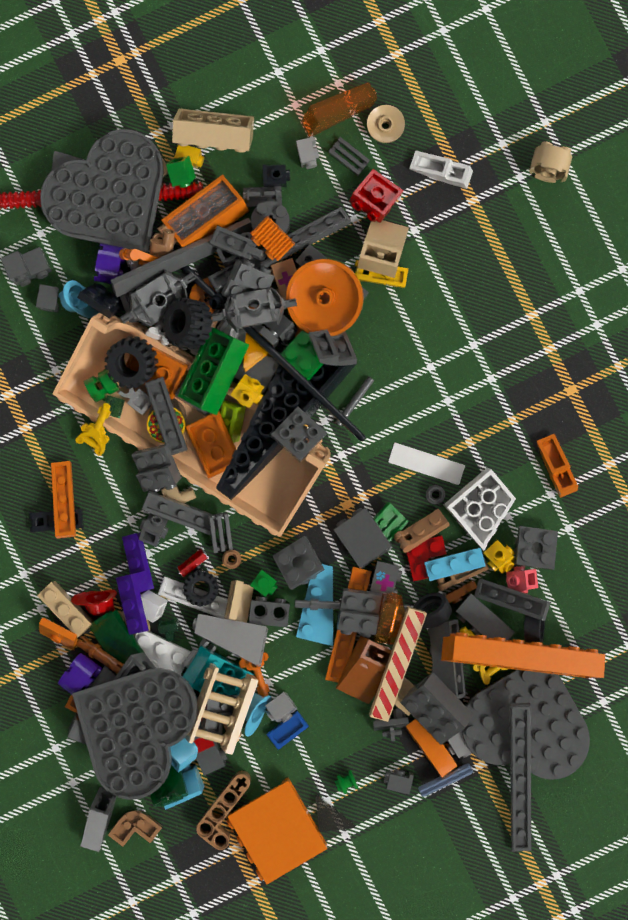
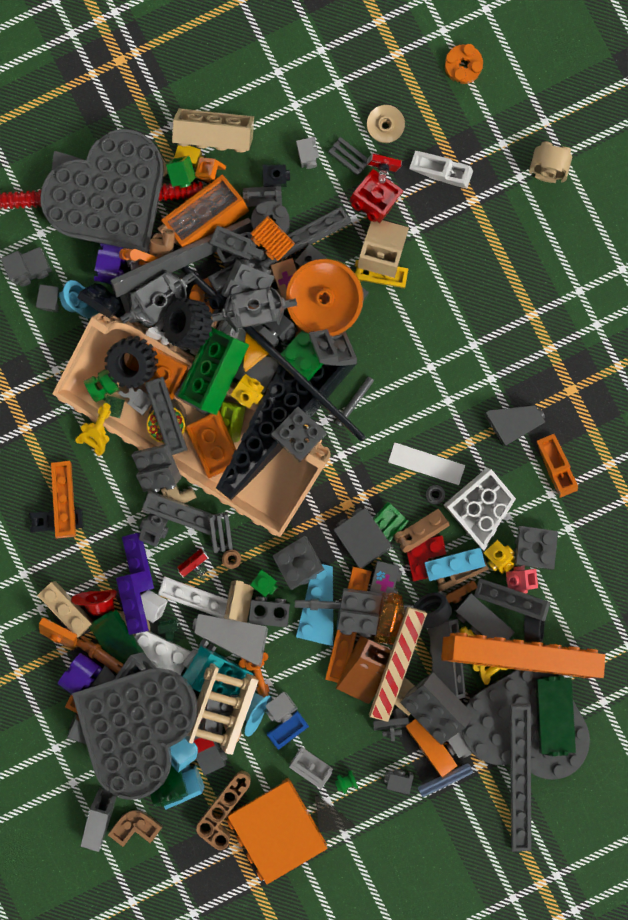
(189, 588): black tyre -> none
(207, 169): none -> orange panel
(311, 768): none -> light grey hinge
(338, 108): clear orange slope -> none
(384, 164): none -> piece
(474, 66): none -> orange plate
(514, 422): none -> dark grey slope
(555, 715): none -> dark green brick

